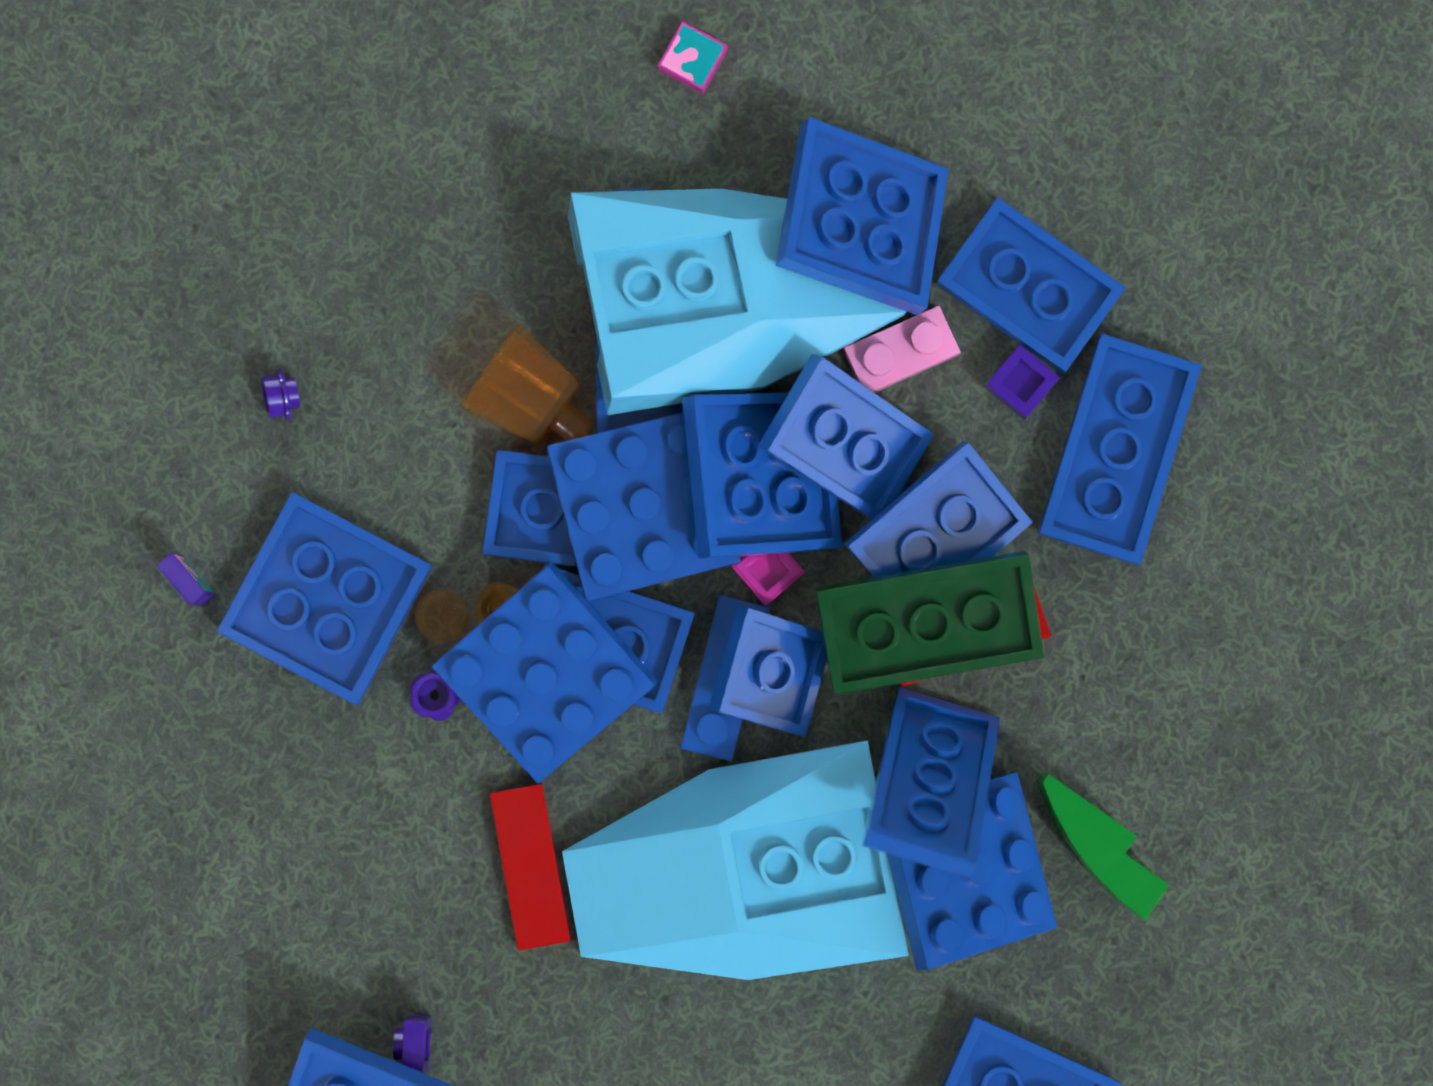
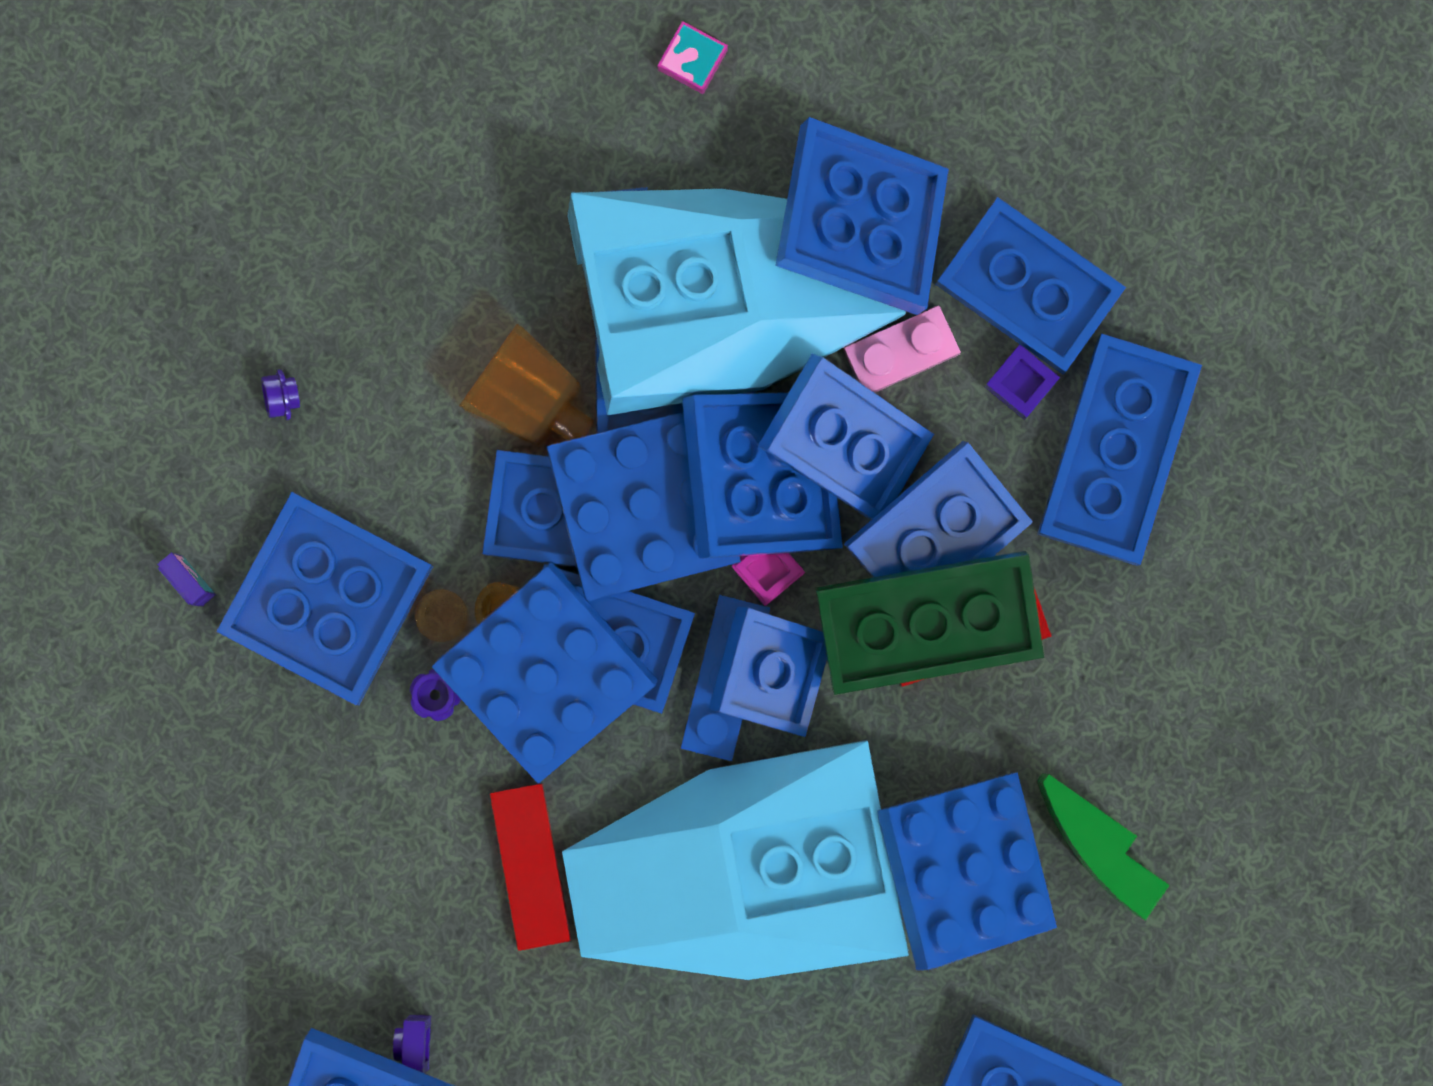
(933, 783): blue plate -> none

